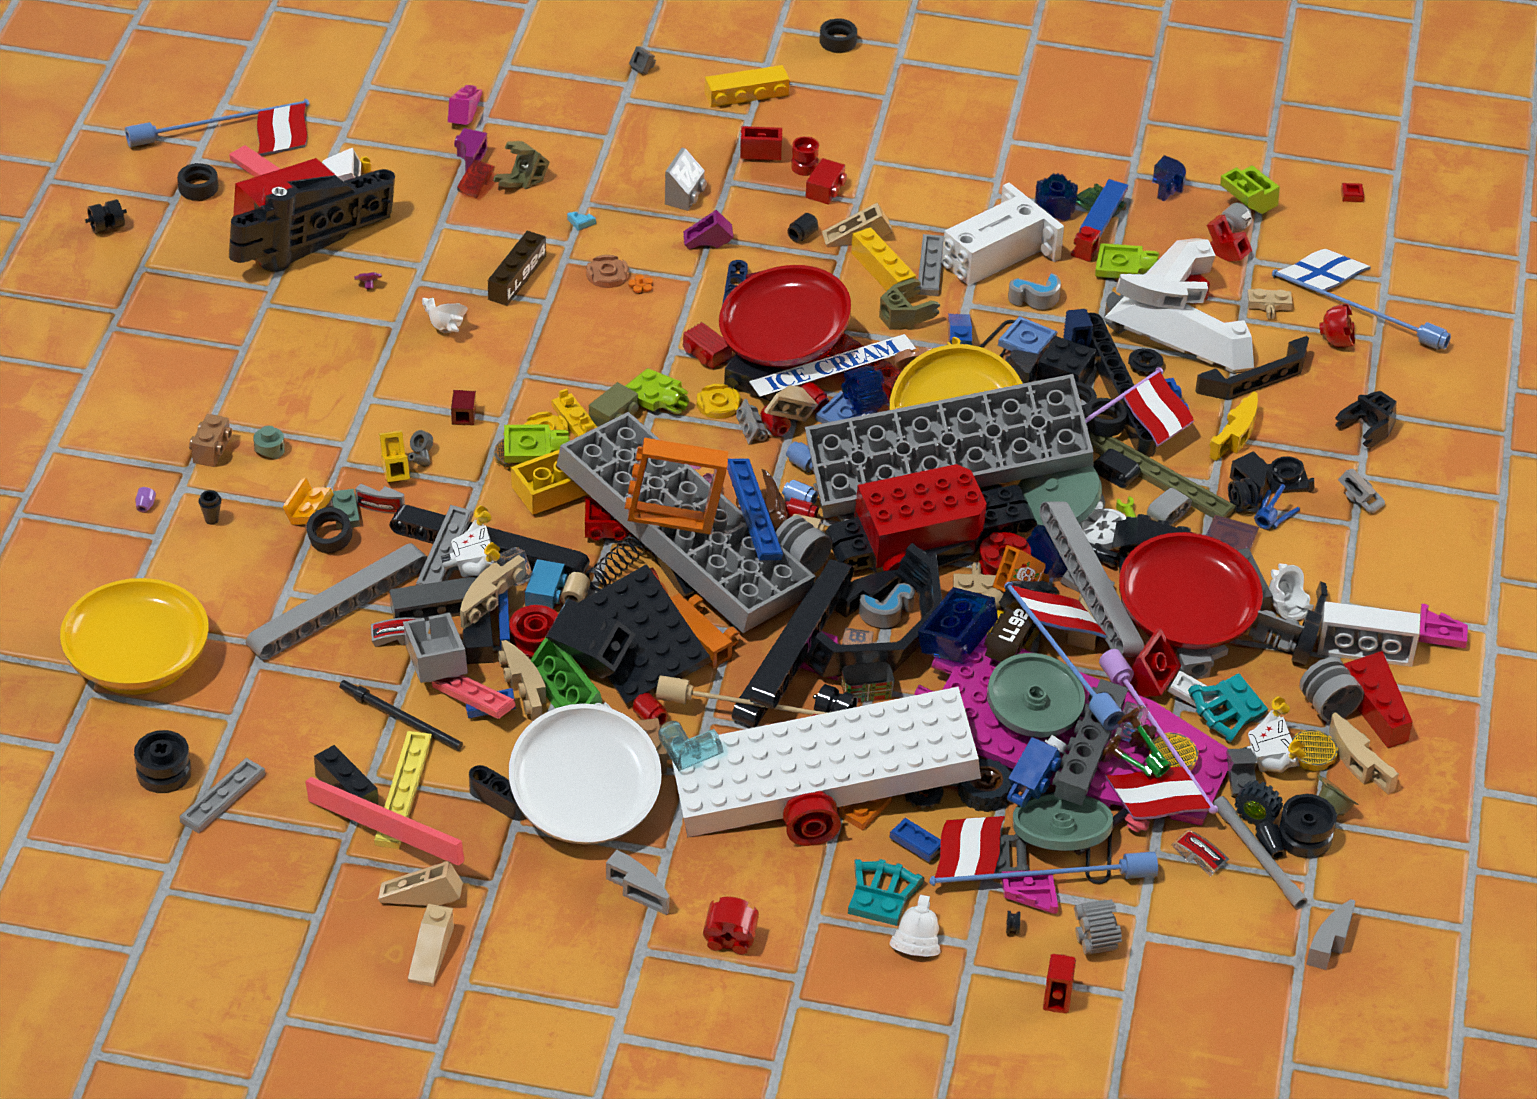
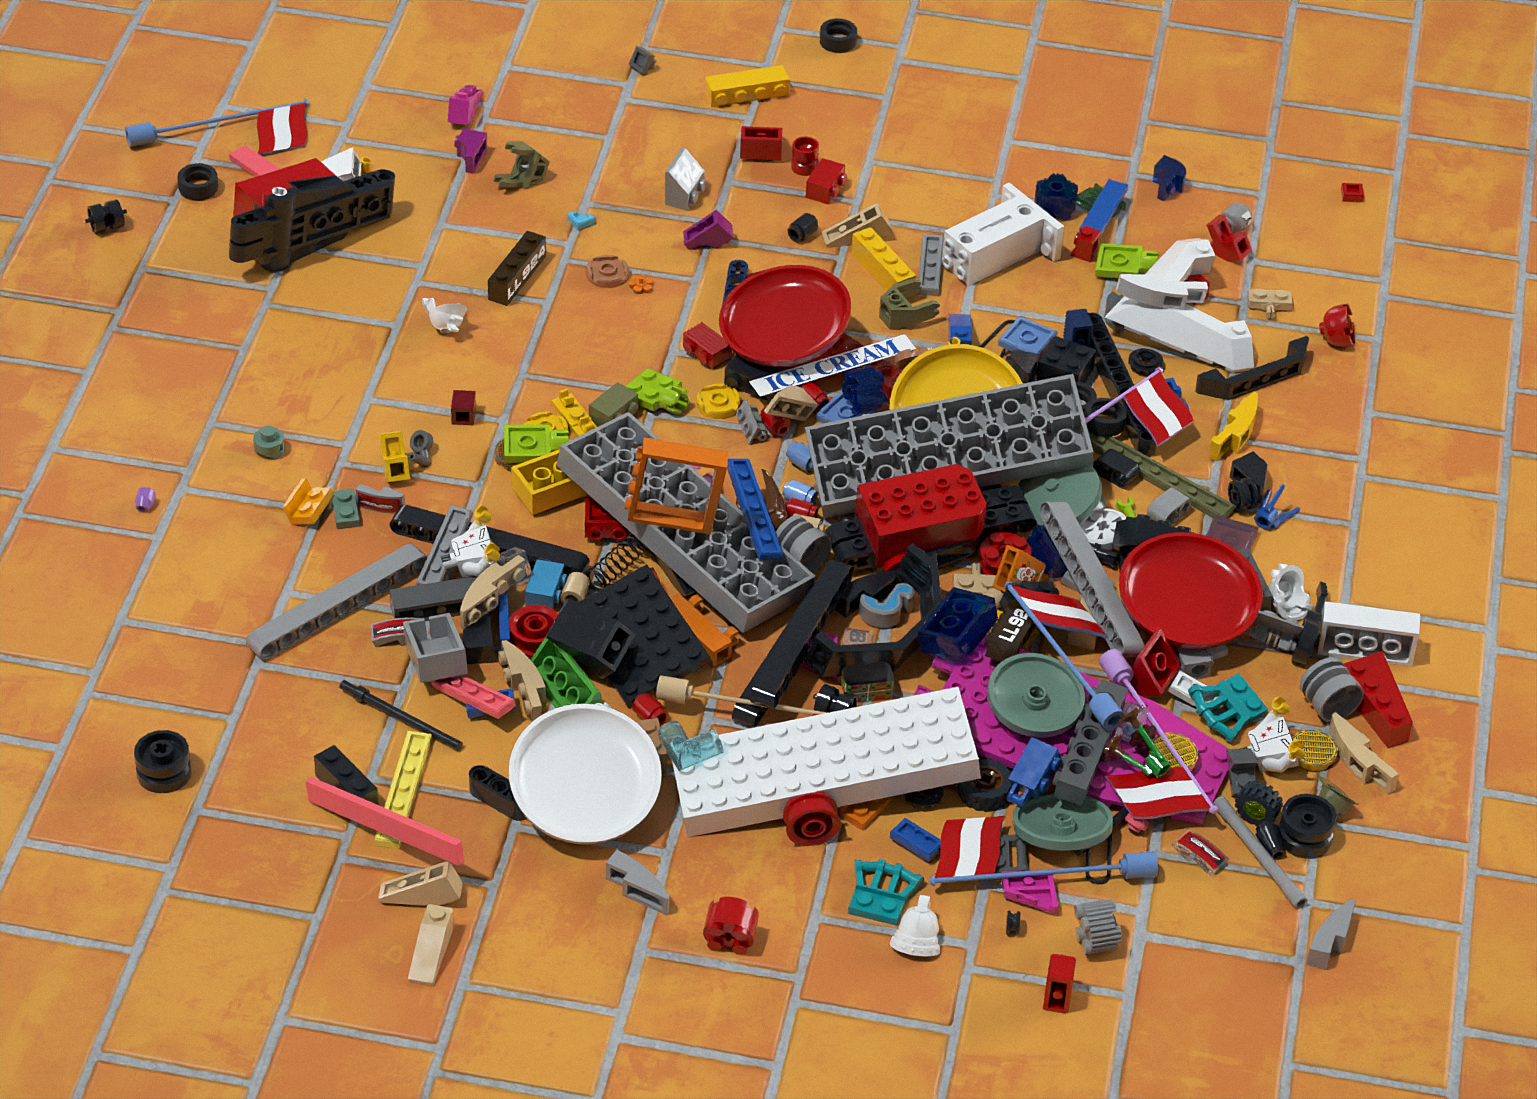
(134, 634): yellow dish -> none
(210, 440): medium nougat brick -> none
(210, 506): black cone -> none
(222, 795): light grey tile -> none
(327, 515): black tyre -> none
(368, 279): magenta plant -> none
(475, 177): clear red slope -> none
(1035, 294): light grey animal -> none
(1055, 742): white plate -> none
(1252, 188): lime piece -> none
(1289, 472): black hat -> none
(1329, 269): flag -> none
(1361, 490): light grey piece -> none
(1370, 410): black piece -> none
(1441, 629): dark pink wing -> none

